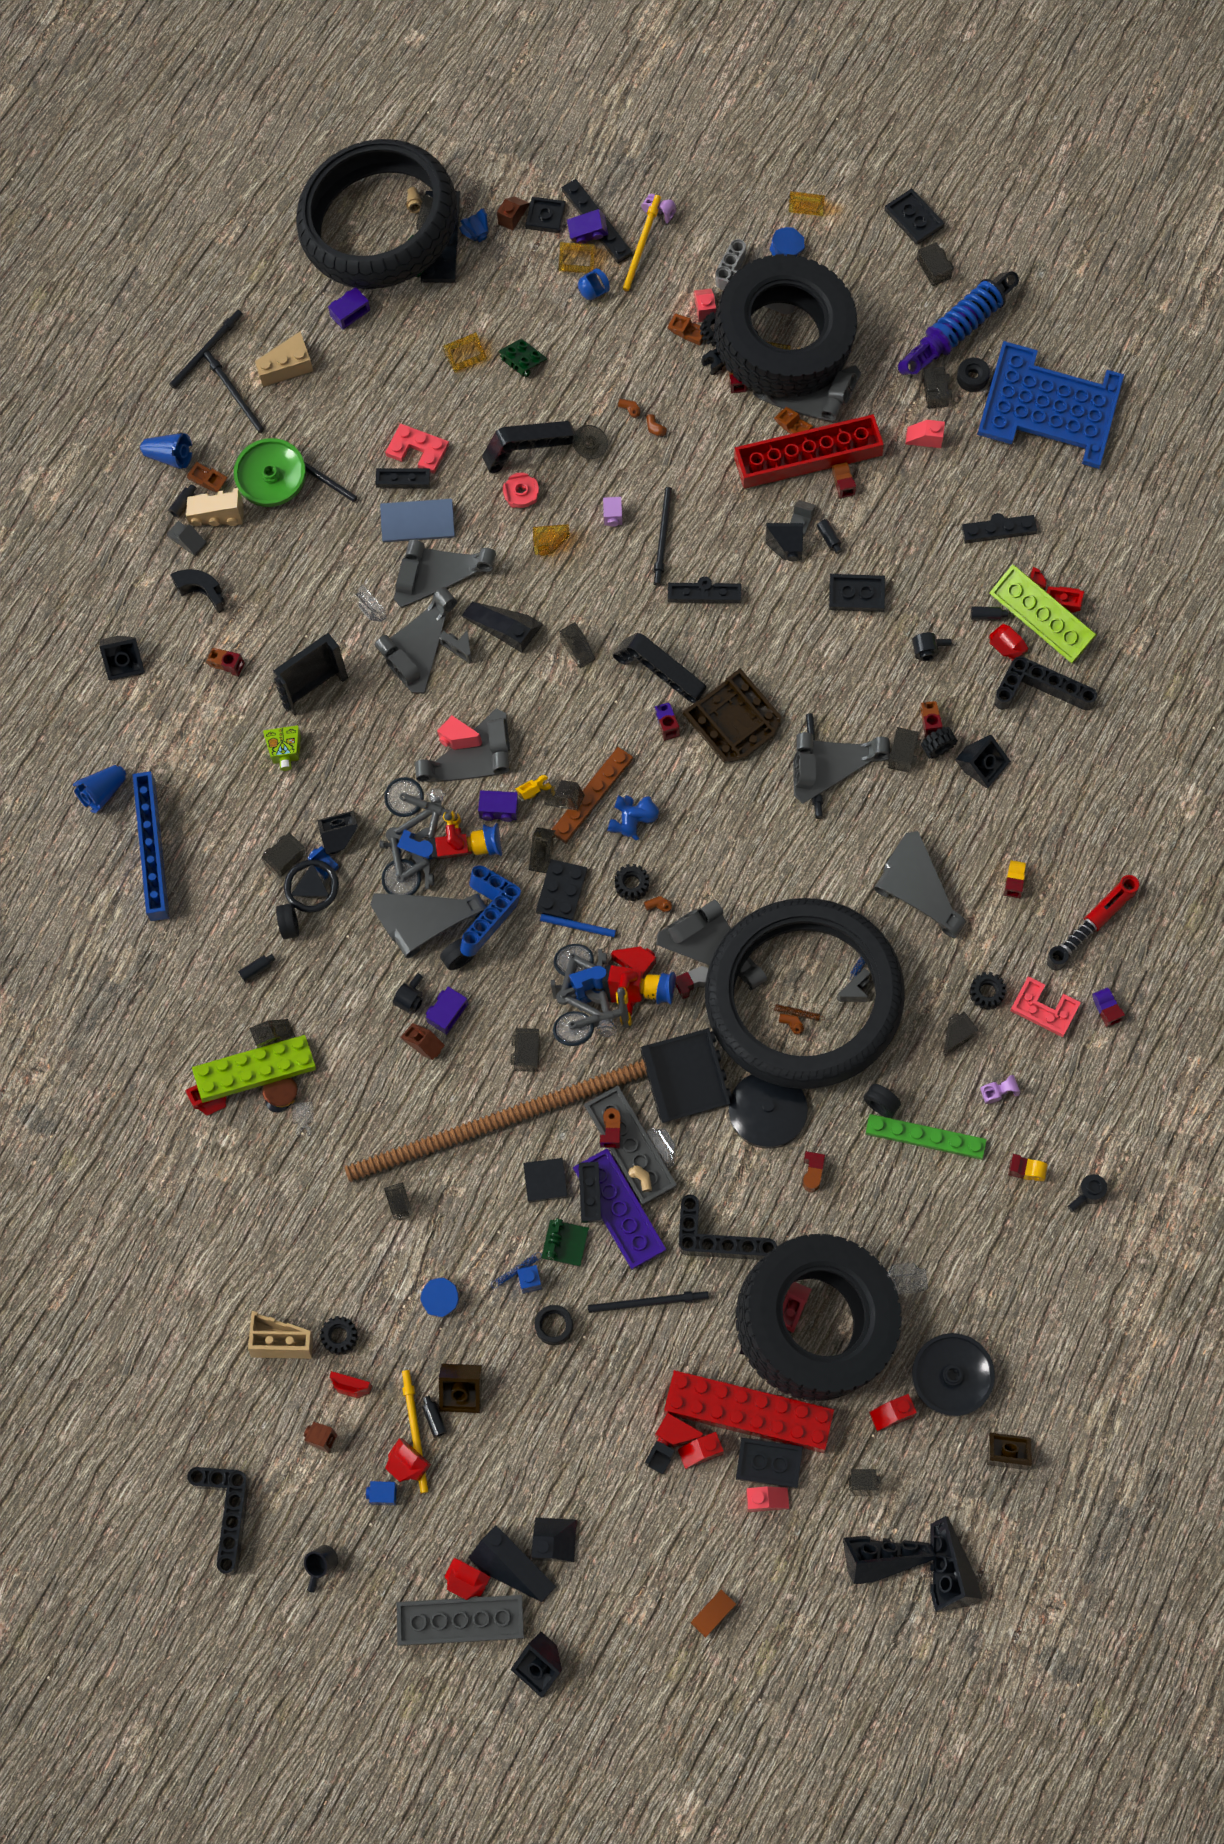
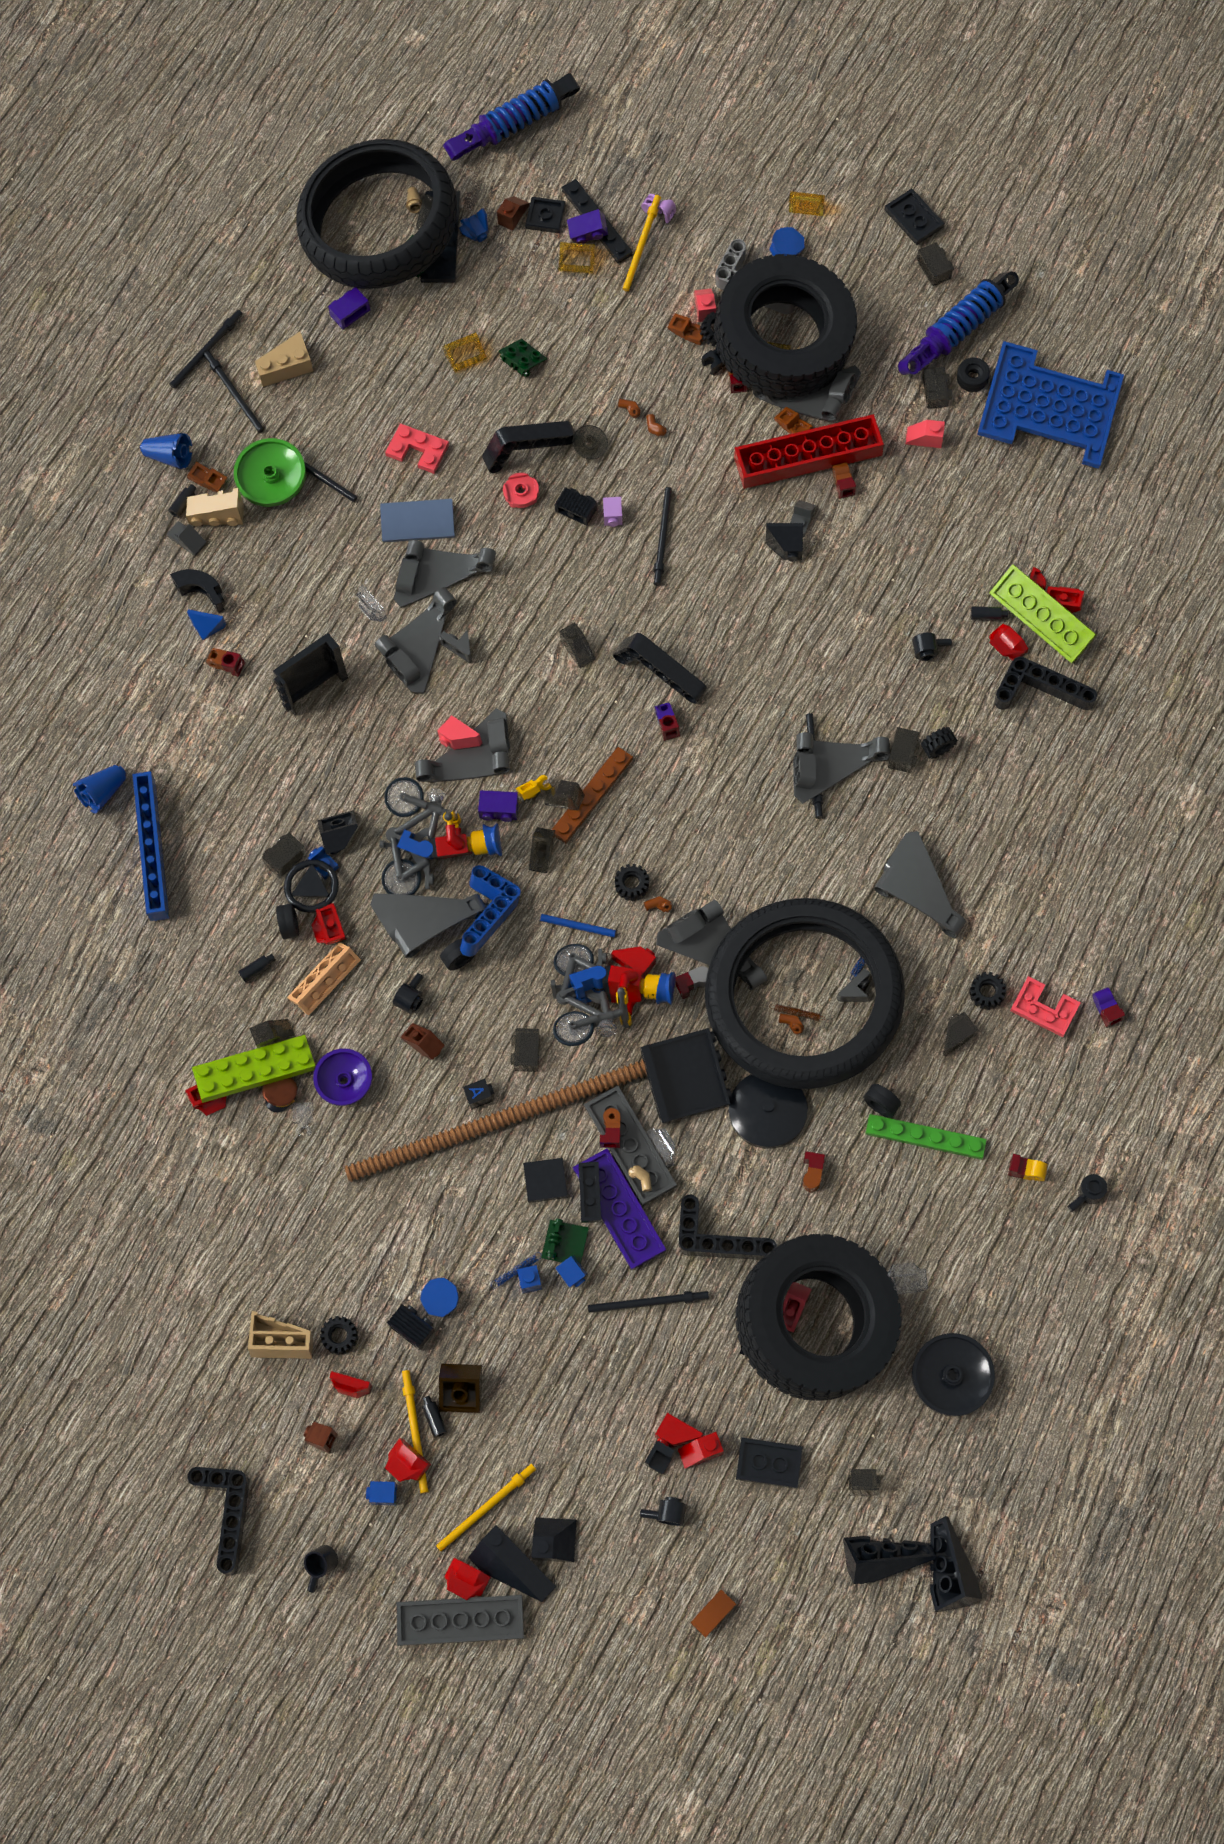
(121, 657): black slope -> none
(206, 623): none -> blue slope
(283, 745): lime torso -> none
(325, 979): none -> light nougat fence
(327, 925): none -> red slope
(338, 1066): none -> dark purple dish
(398, 1201): clear smoke slope -> none
(402, 478): black plate -> none
(410, 1326): none -> black brick
(446, 1010): dark purple piece -> none
(478, 1093): none -> black brick
(508, 626): black wedge -> none
(513, 115): none -> piece
(517, 1480): none -> yellow bar
(538, 1664): black slope -> none
(549, 538): clear yellow slope -> none
(555, 1309): black tyre -> none
(561, 889): black plate -> none
(571, 1271): none -> blue brick
(576, 506): none -> black brick
(590, 286): blue helmet -> none
(644, 812): blue animal -> none
(670, 1512): none -> black piece
(704, 592): black hinge -> none
(734, 718): dark brown wedge -> none
(748, 1411): red brick -> none
(767, 1498): coral slope -> none
(829, 536): black cylinder -> none
(857, 592): black plate -> none
(893, 1412): red slope -> none
(930, 717): leg -> none
(983, 760): black slope -> none
(993, 1092): lavender leg -> none
(999, 528): black hinge -> none
(1009, 1451): dark brown slope -> none
(1015, 879): leg -> none
(1094, 920): piece -> none

